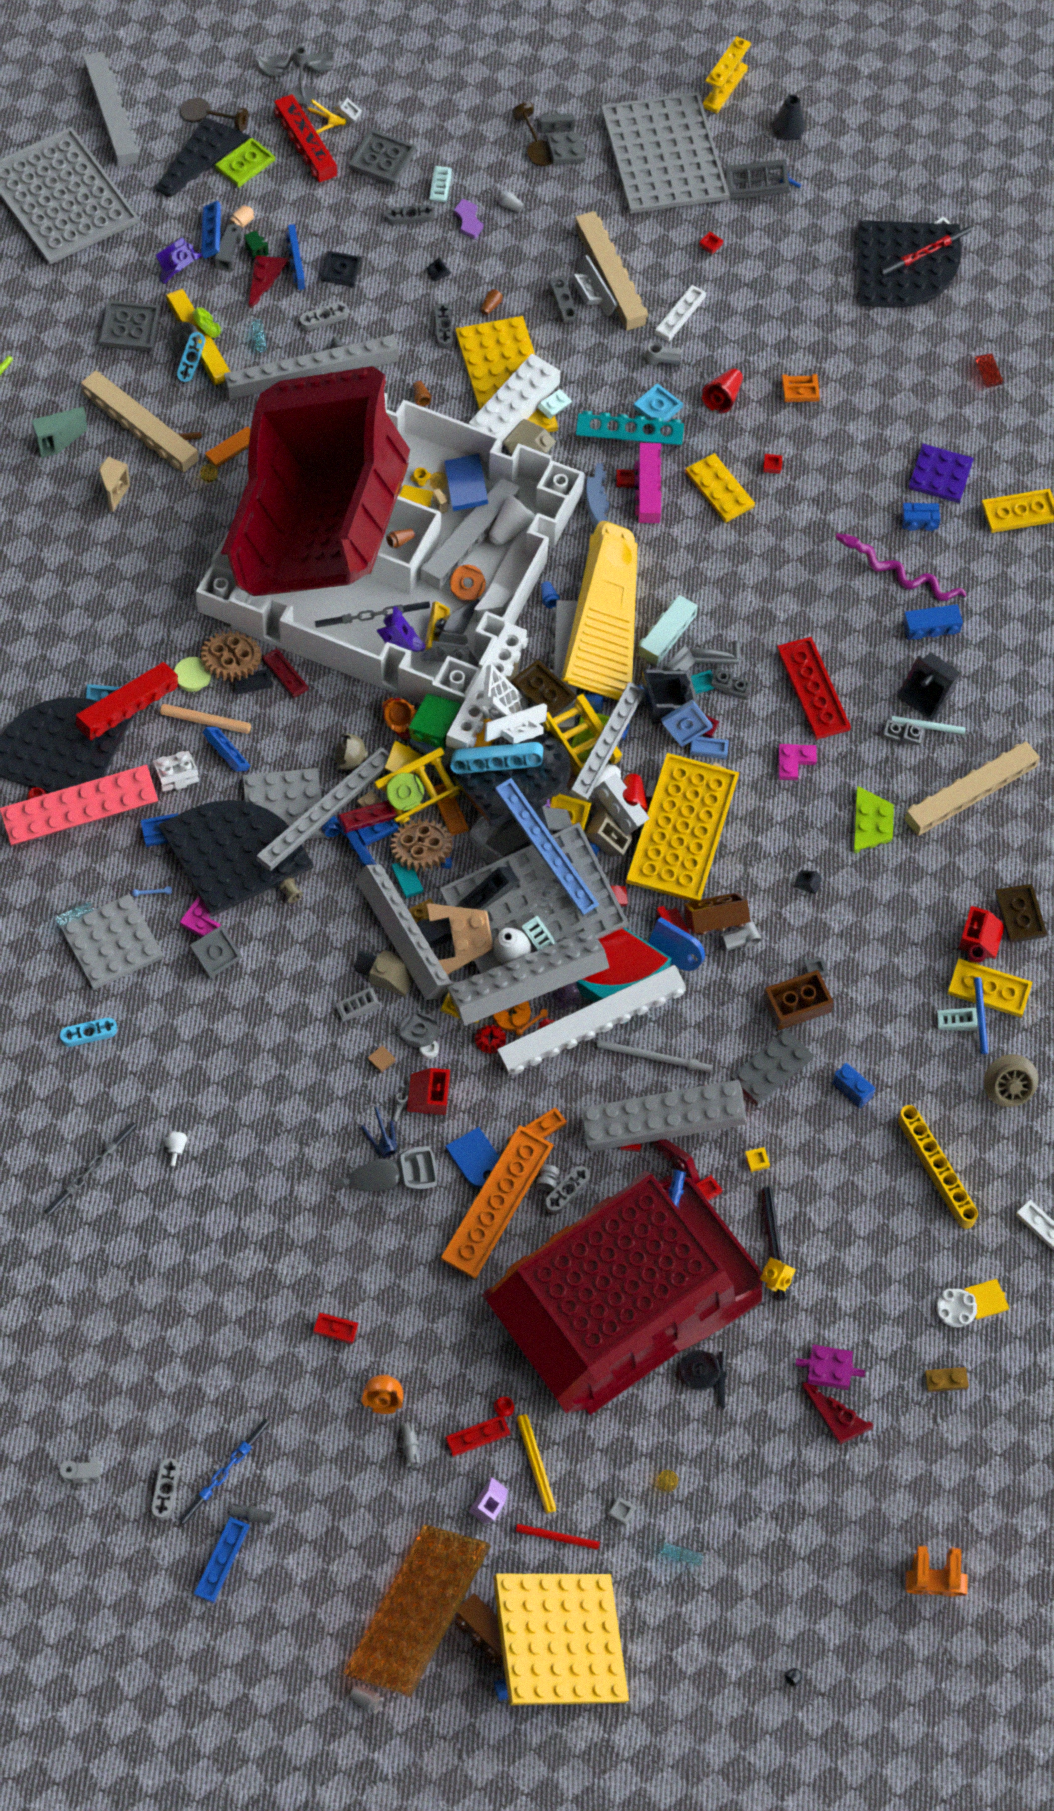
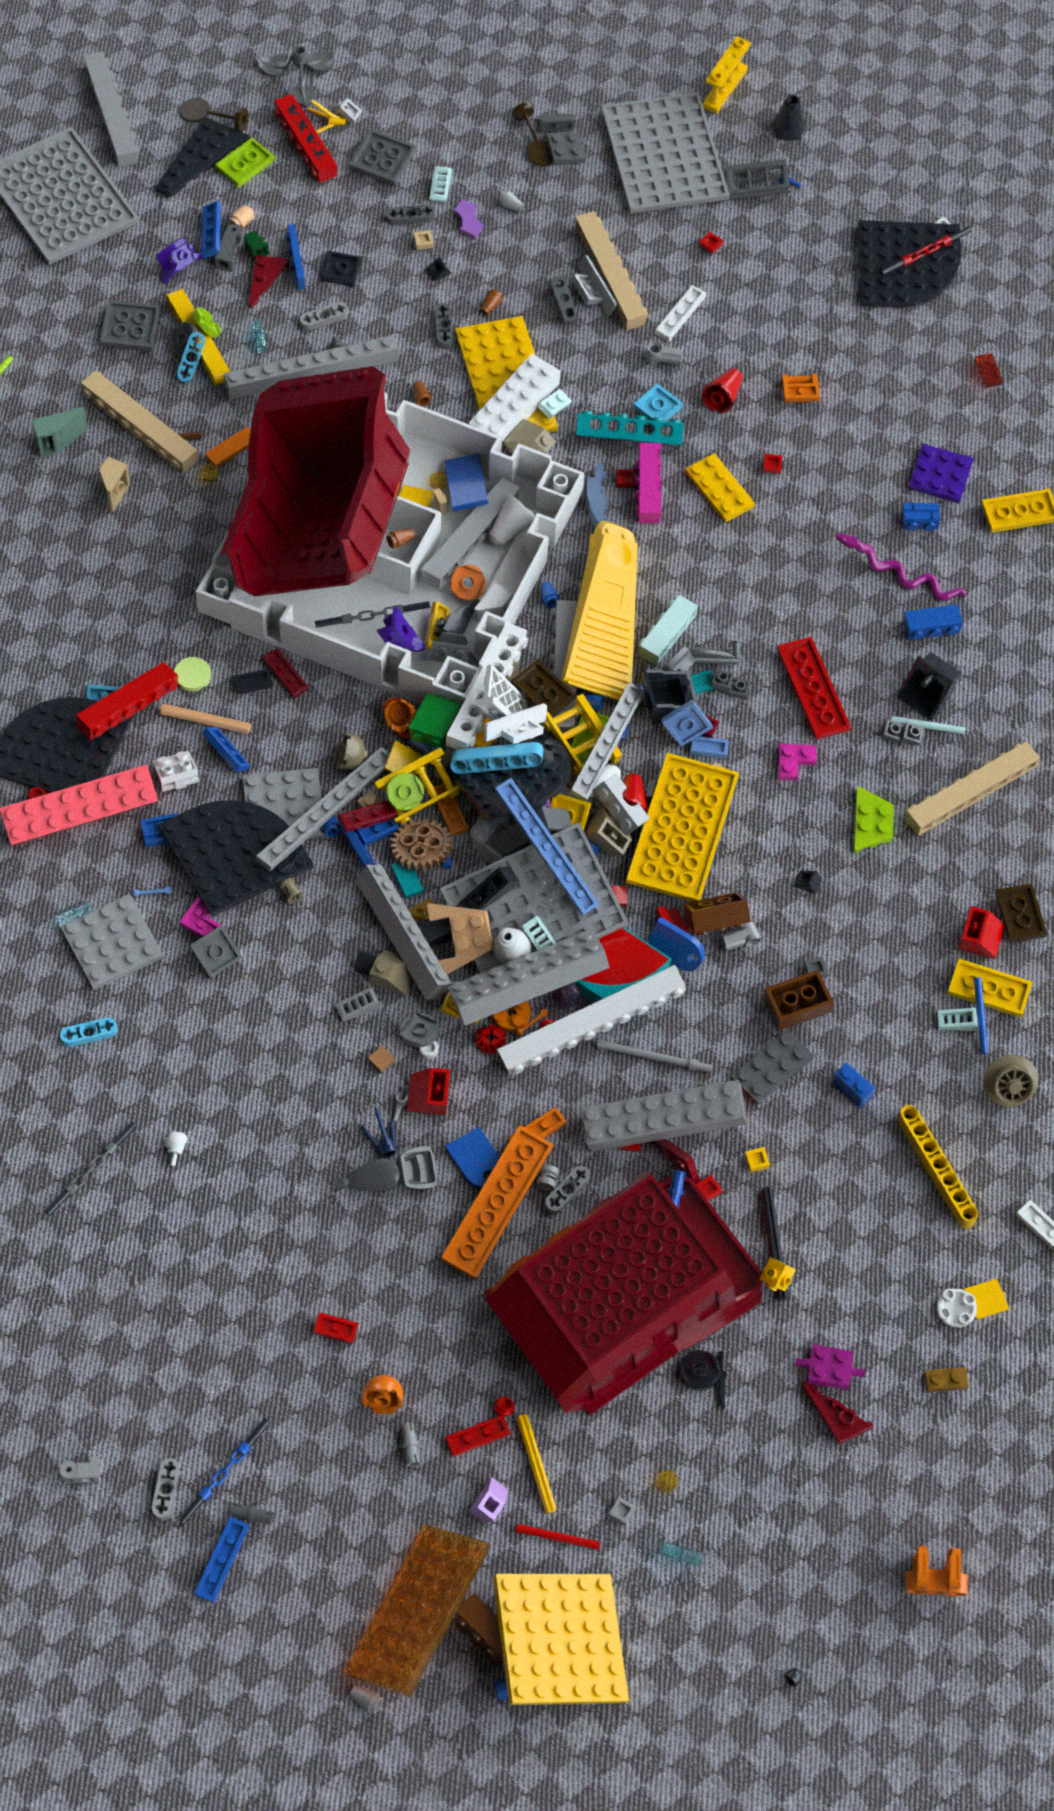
(231, 655): medium nougat gear -> none
(420, 472): yellow plate -> none
(423, 240): none -> tan plate
(979, 951): dark red cone -> none

